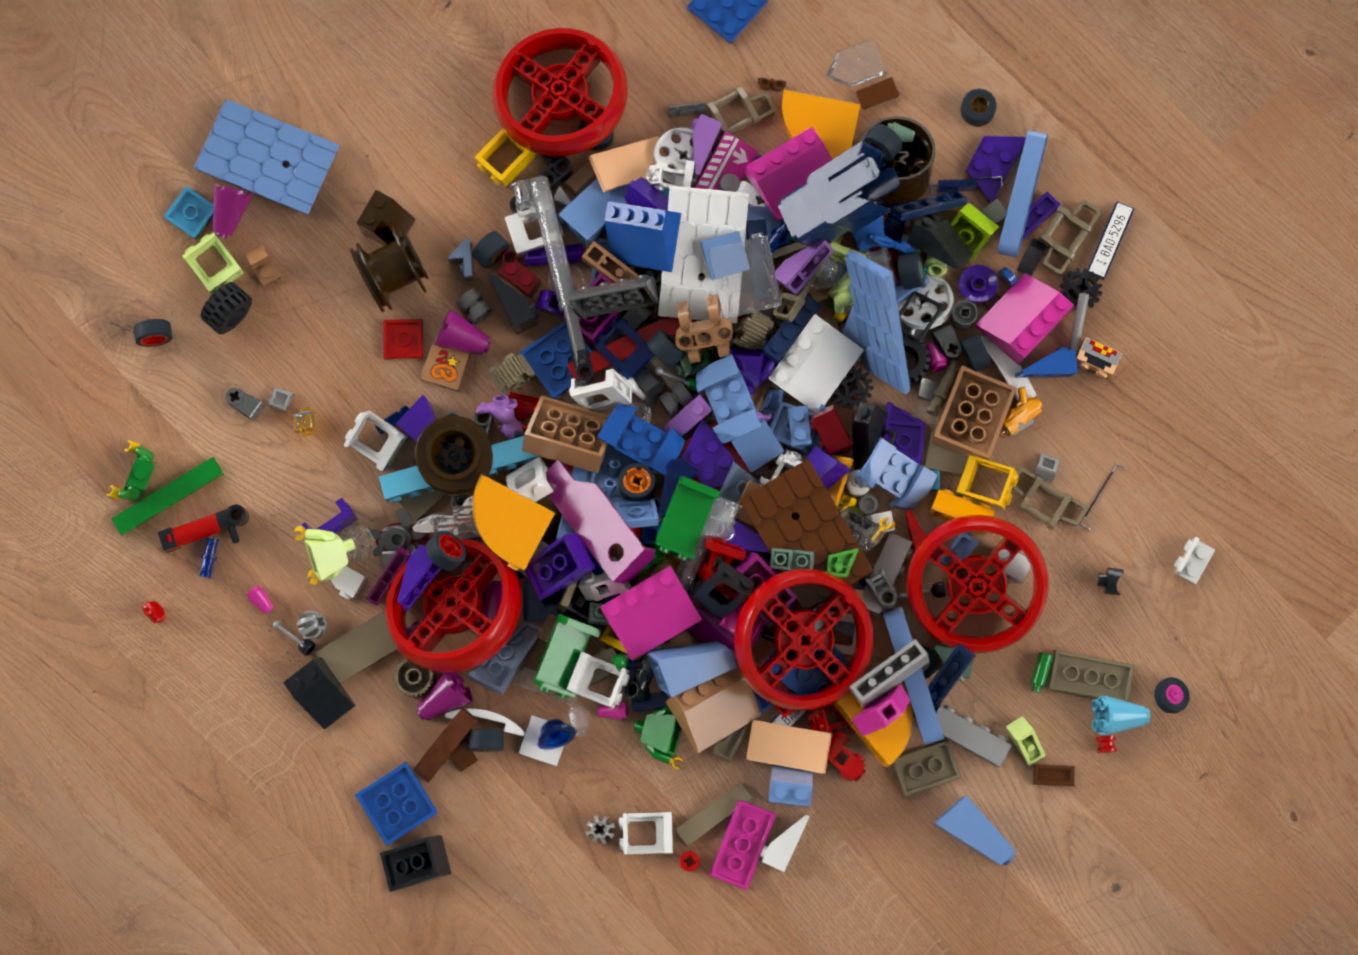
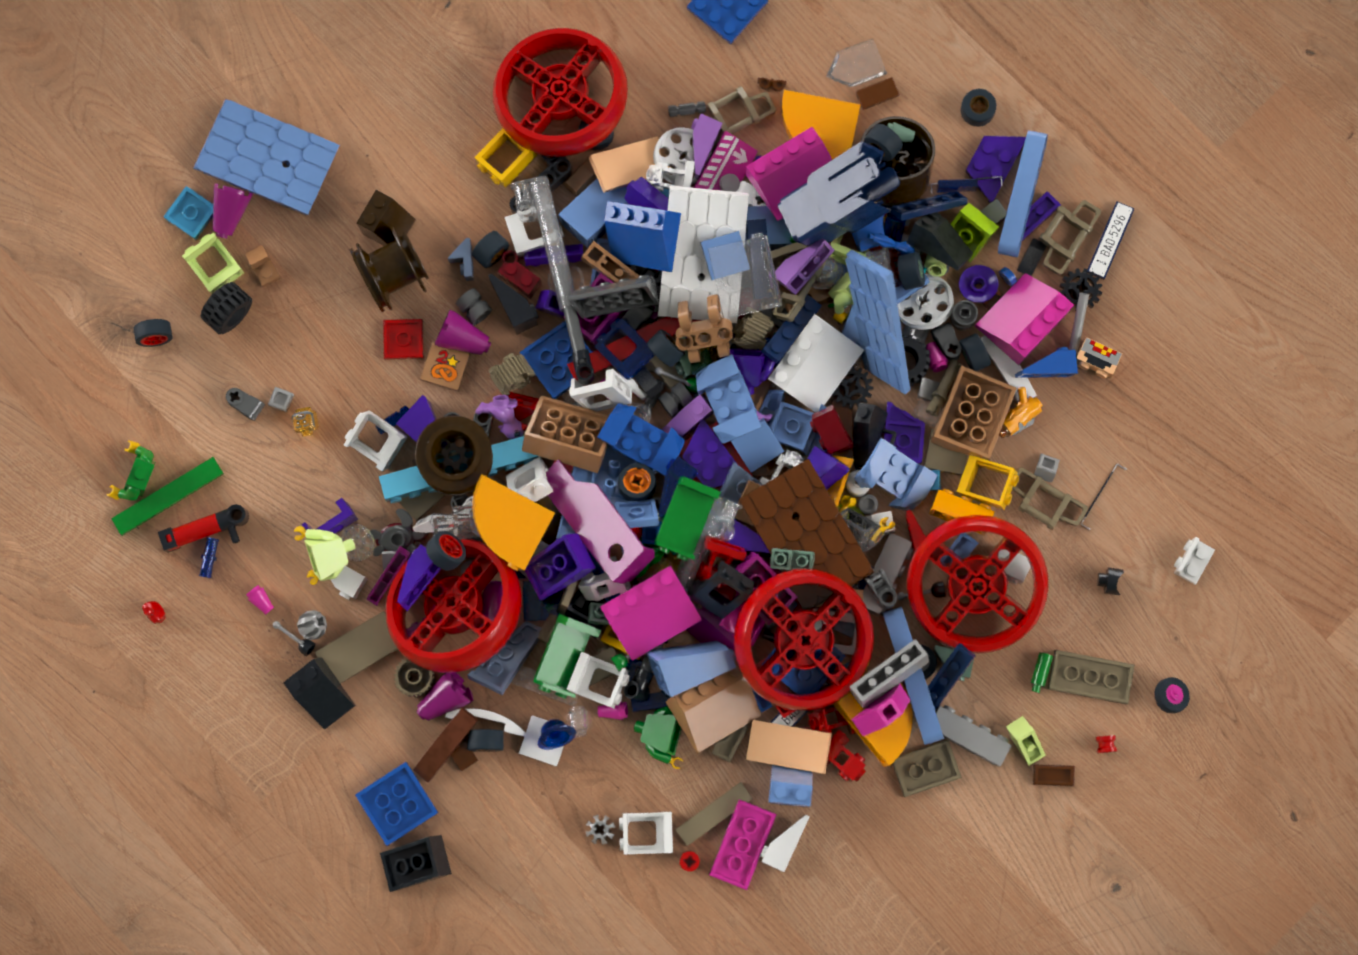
(561, 198): light grey slope -> none
(778, 236): clear blue pin -> none
(799, 426): medium blue plate -> none
(841, 563): bright green piece -> none
(931, 321): black piece -> none
(975, 831): medium blue slope -> none
(1117, 715): medium azure cone -> none

